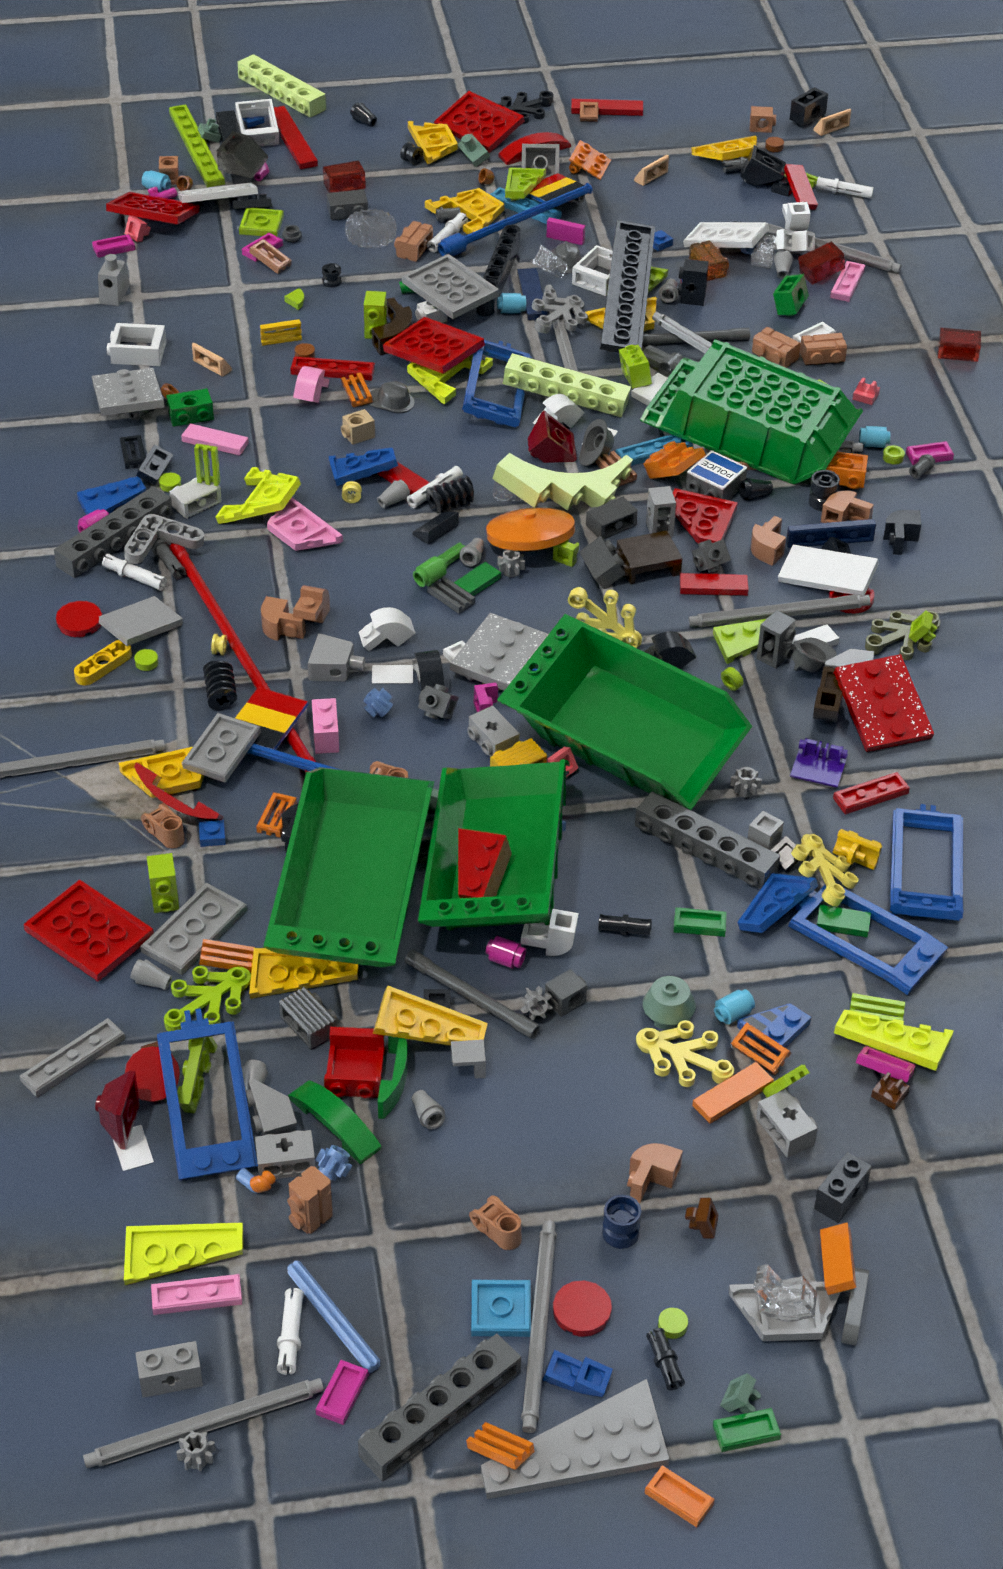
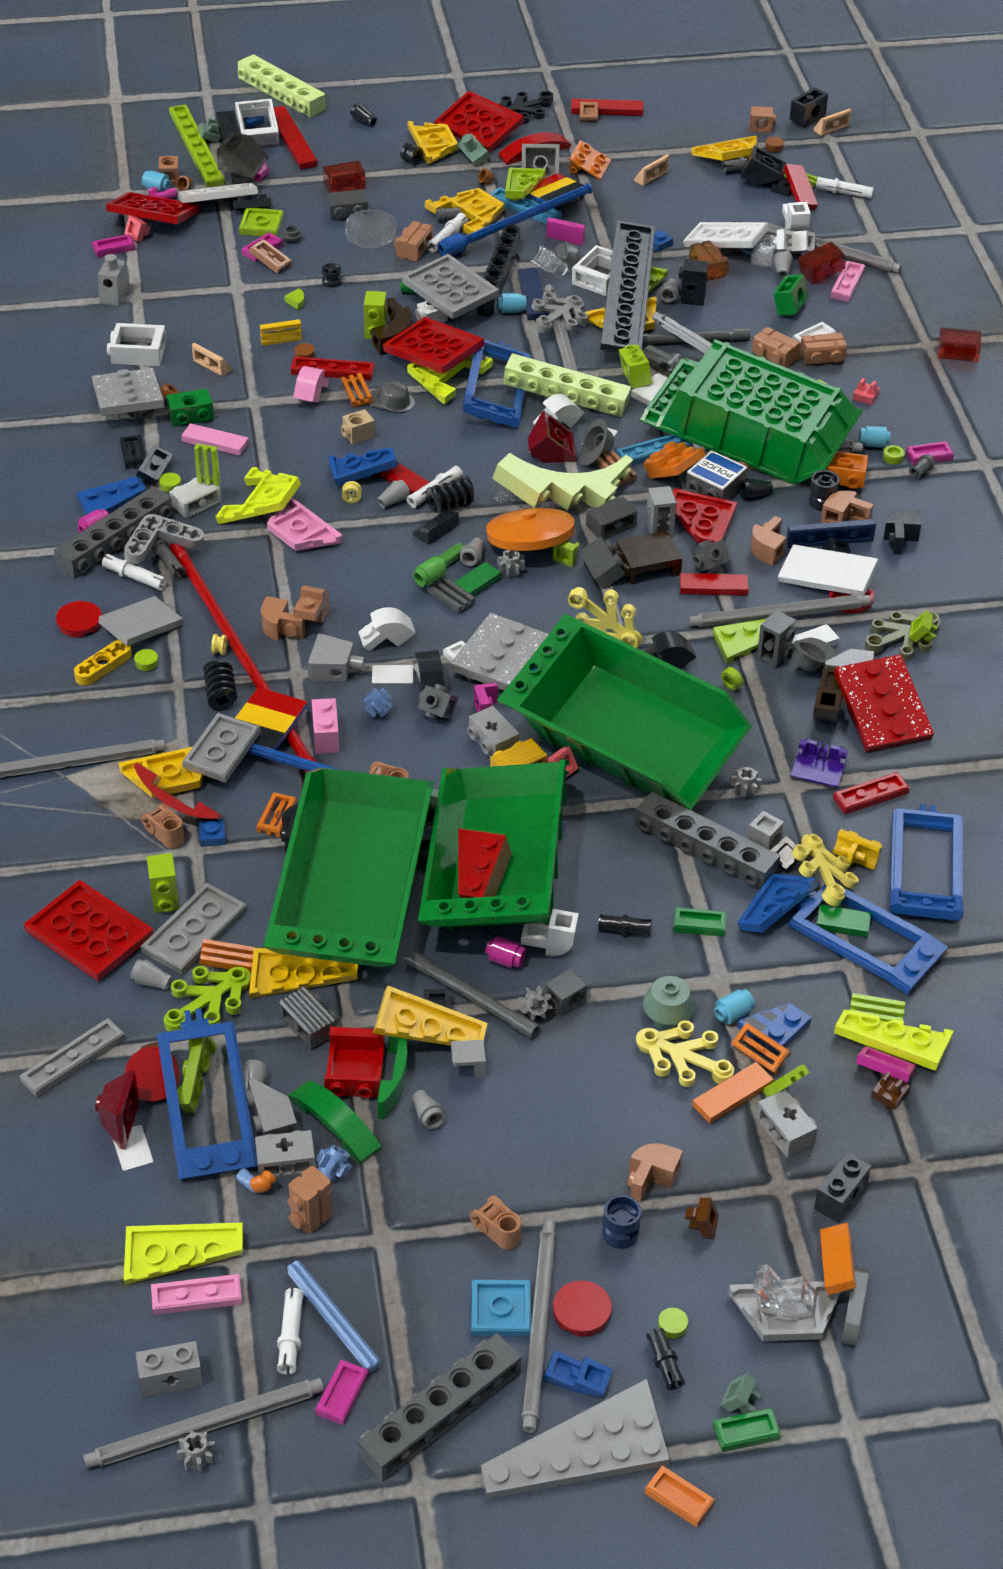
(504, 1442): orange tile -> none

